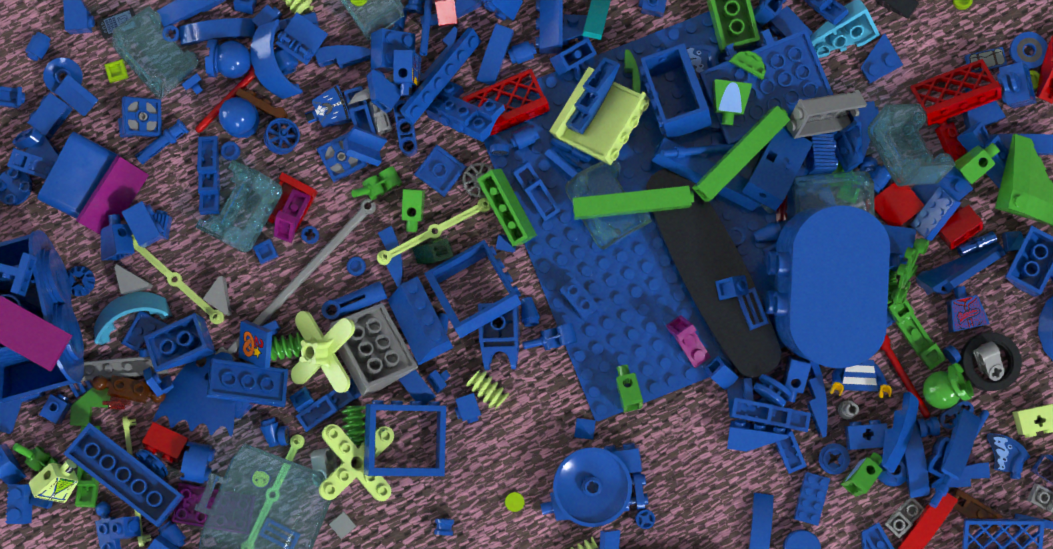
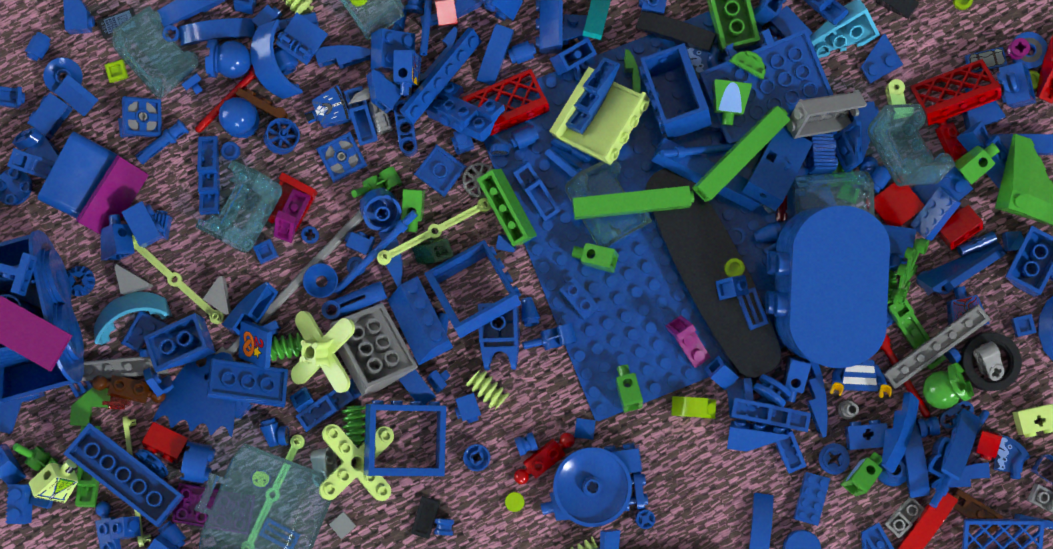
(56, 408): blue brick -> none
(251, 308): none -> blue slope
(311, 276): none -> blue piece
(359, 242): none -> blue brick
(364, 146): blue panel -> none
(380, 199): none -> blue brick
(401, 226): none -> blue bar
(425, 517): none -> black tile
(462, 142): none -> blue brick
(482, 463): none -> blue wheel
(525, 444): none -> blue wheel
(544, 458): none -> red plate
(604, 259): none -> bright green torso
(676, 31): none -> black slope
(693, 407): none -> lime brick
(734, 267): none -> lime tile
(894, 92): none -> yellowish green leg
(936, 346): none -> light grey tile
(989, 444): none -> red slope
(1015, 52): none -> magenta wheel
(1023, 325): none -> blue plate

